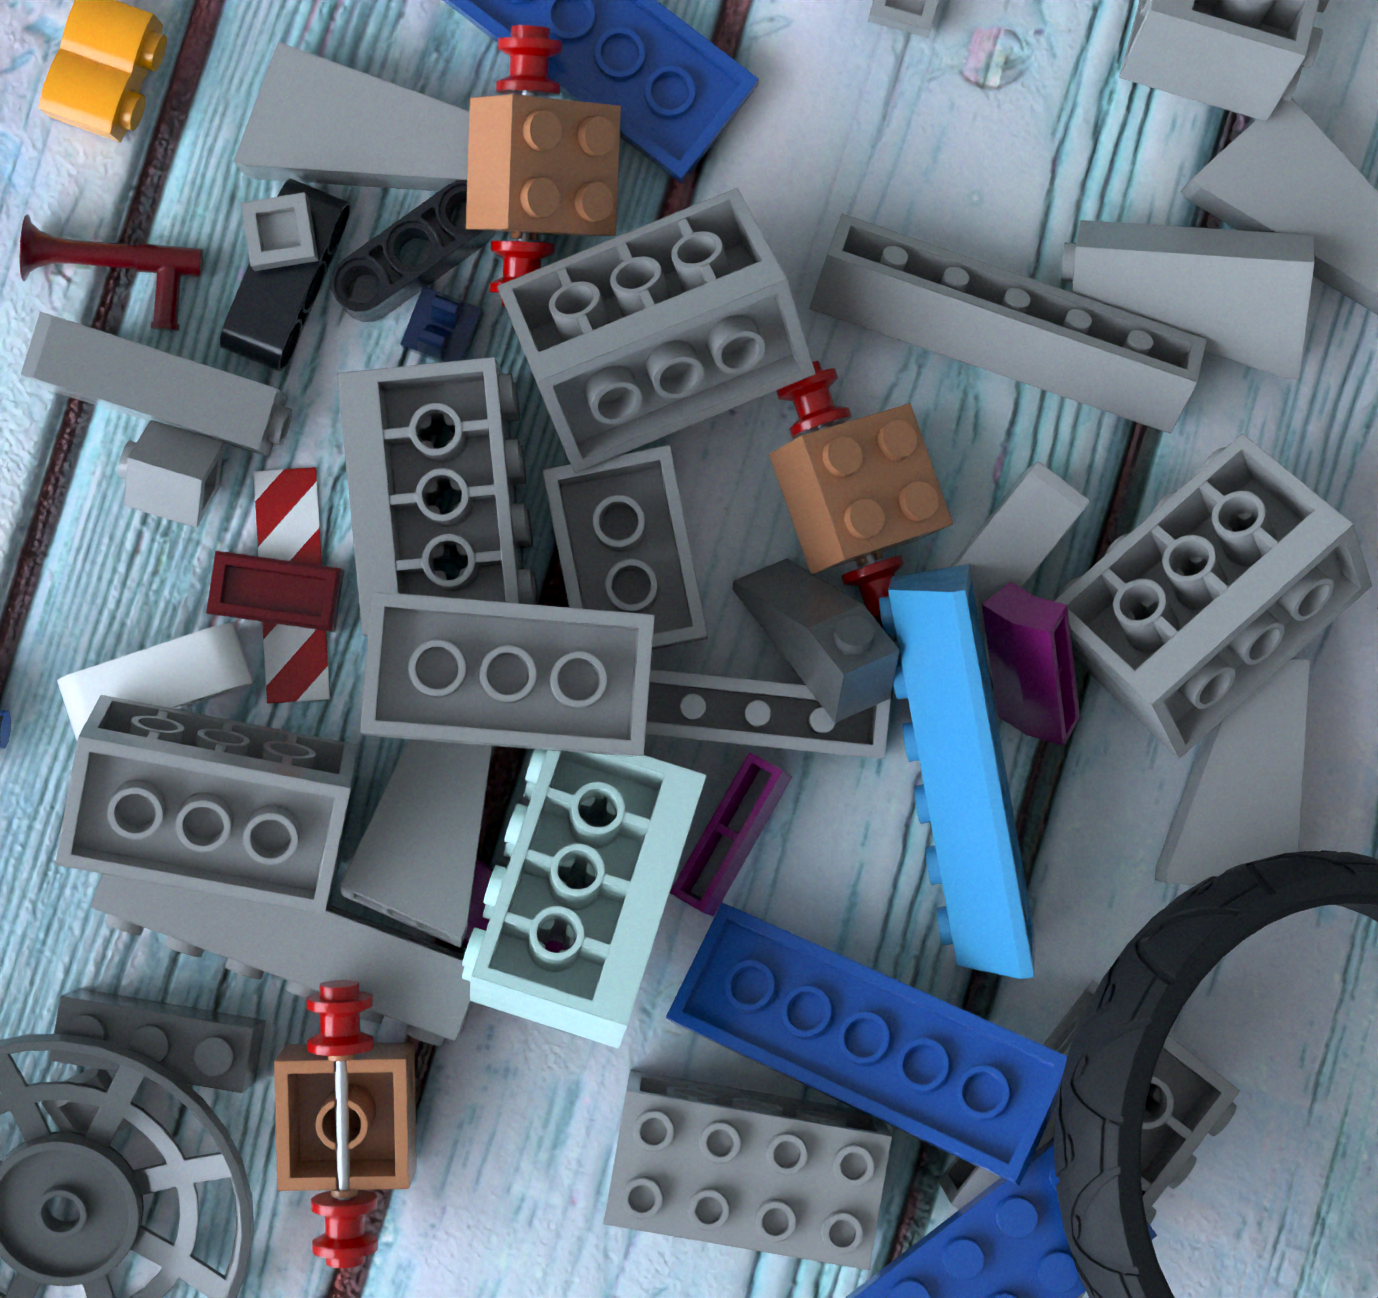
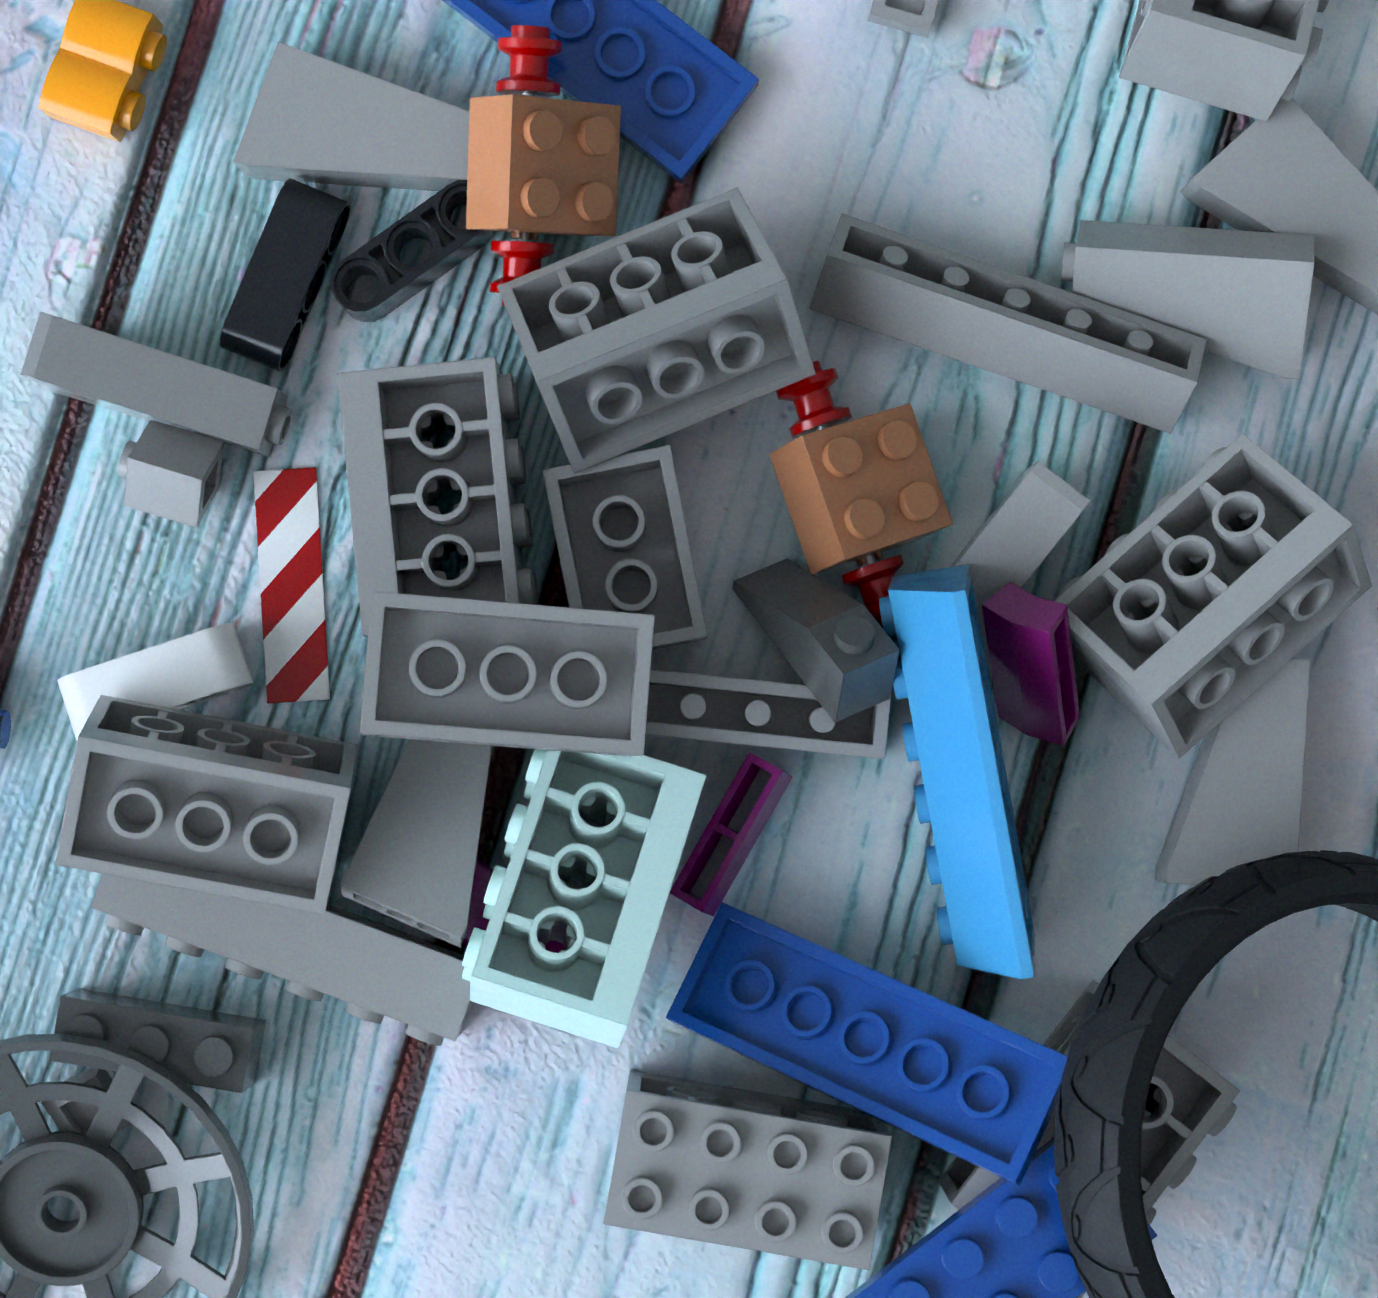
(168, 262): dark red piece -> none
(275, 591): dark red tile -> none
(279, 231): light grey plate -> none
(344, 1121): nougat brick -> none
(441, 327): dark blue tile -> none

